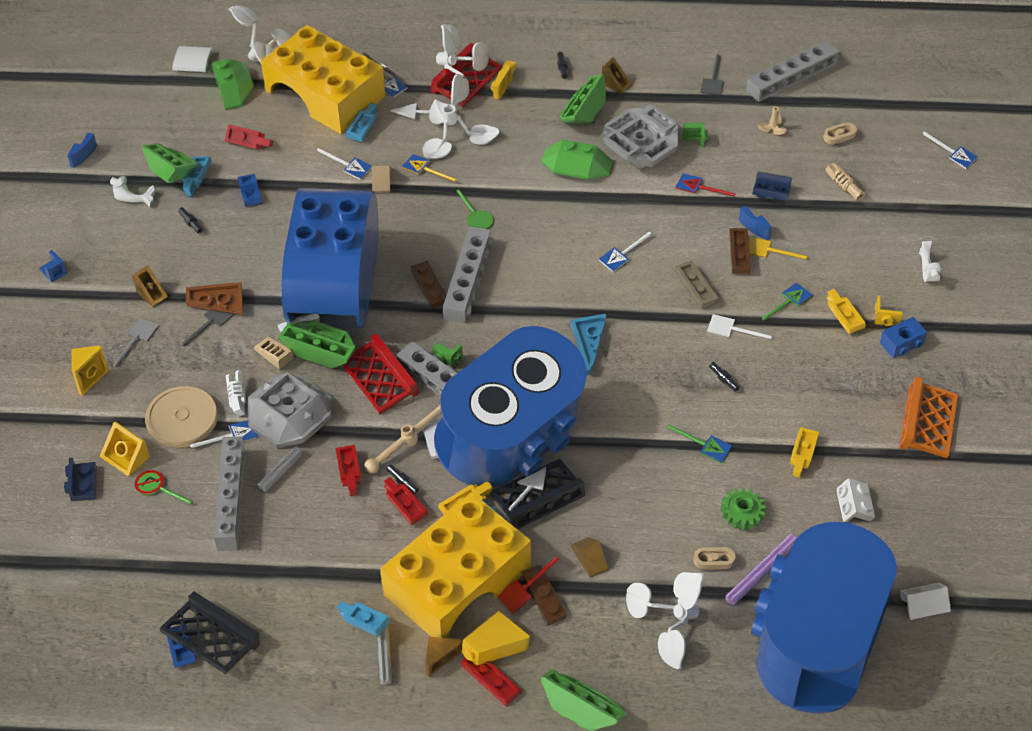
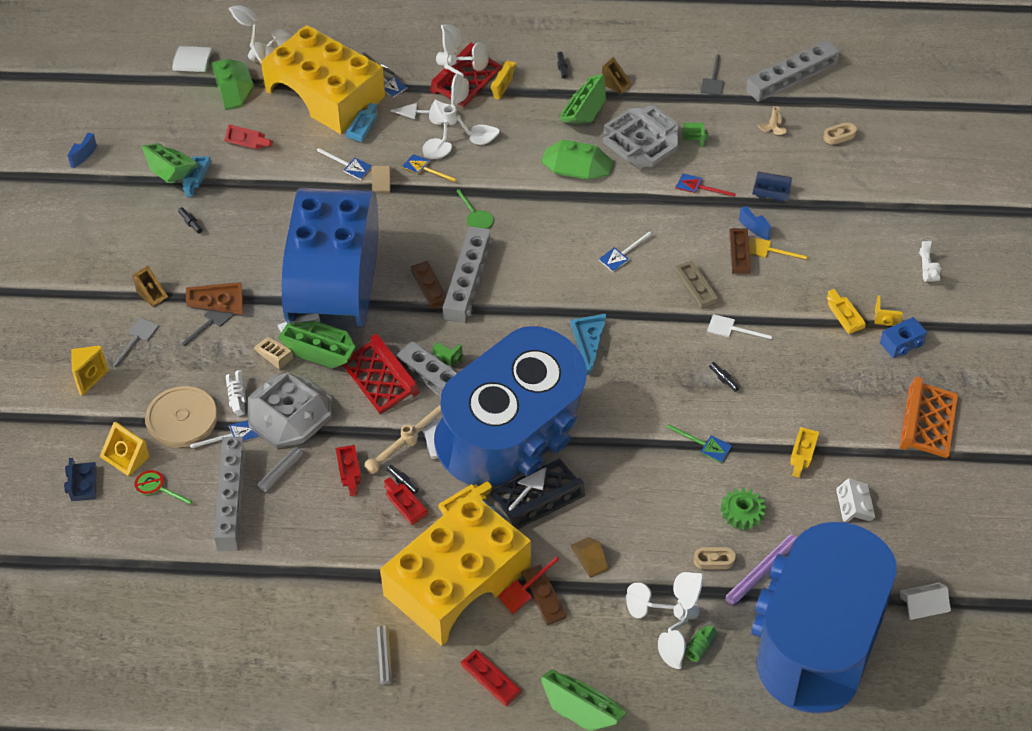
(54, 268): blue panel -> none
(123, 194): white animal -> none
(179, 654): blue slope -> none
(224, 623): black fence -> none
(249, 190): blue slope -> none
(364, 618): dark azure hinge -> none
(441, 652): pearl gold slope -> none
(495, 640): yellow slope -> none
(700, 643): none -> bright green hinge
(796, 294): piece -> none
(845, 181): tan hinge -> none
(960, 156): piece -> none

